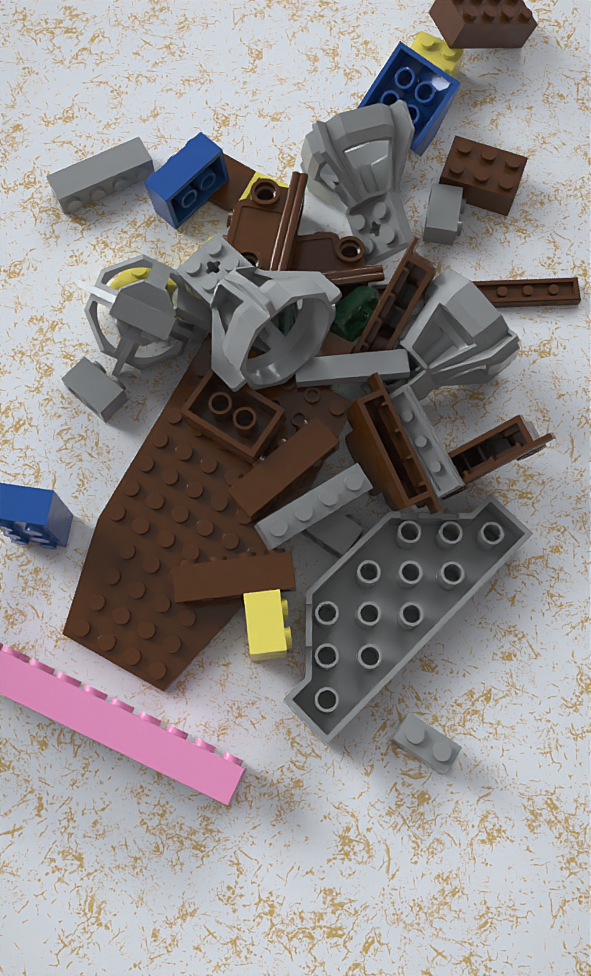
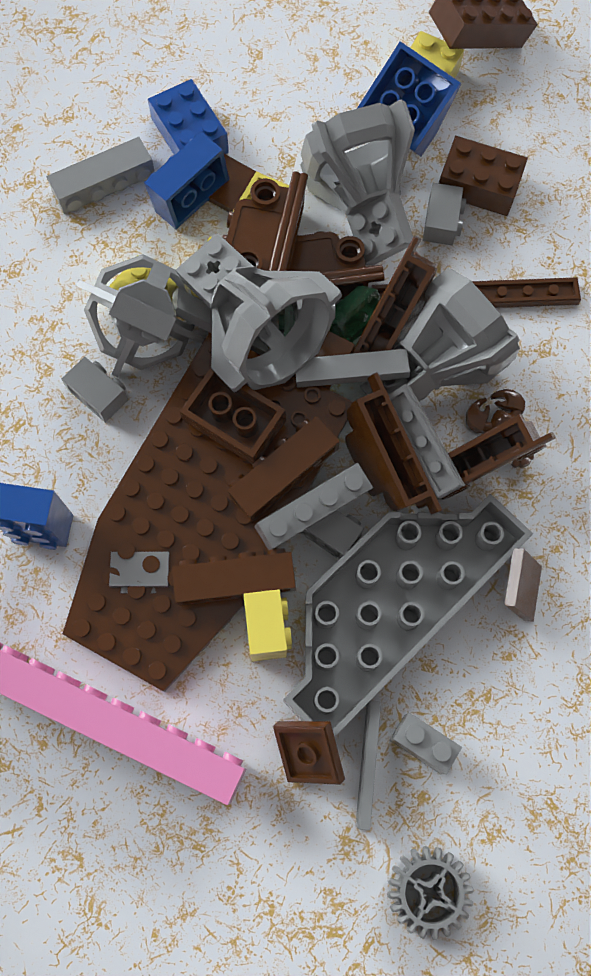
(132, 571): none -> light grey brick
(183, 114): none -> blue brick
(309, 752): none -> reddish brown tile
(368, 765): none -> light grey tile
(423, 906): none -> light grey gear
(478, 419): none -> reddish brown animal
(523, 584): none -> tile

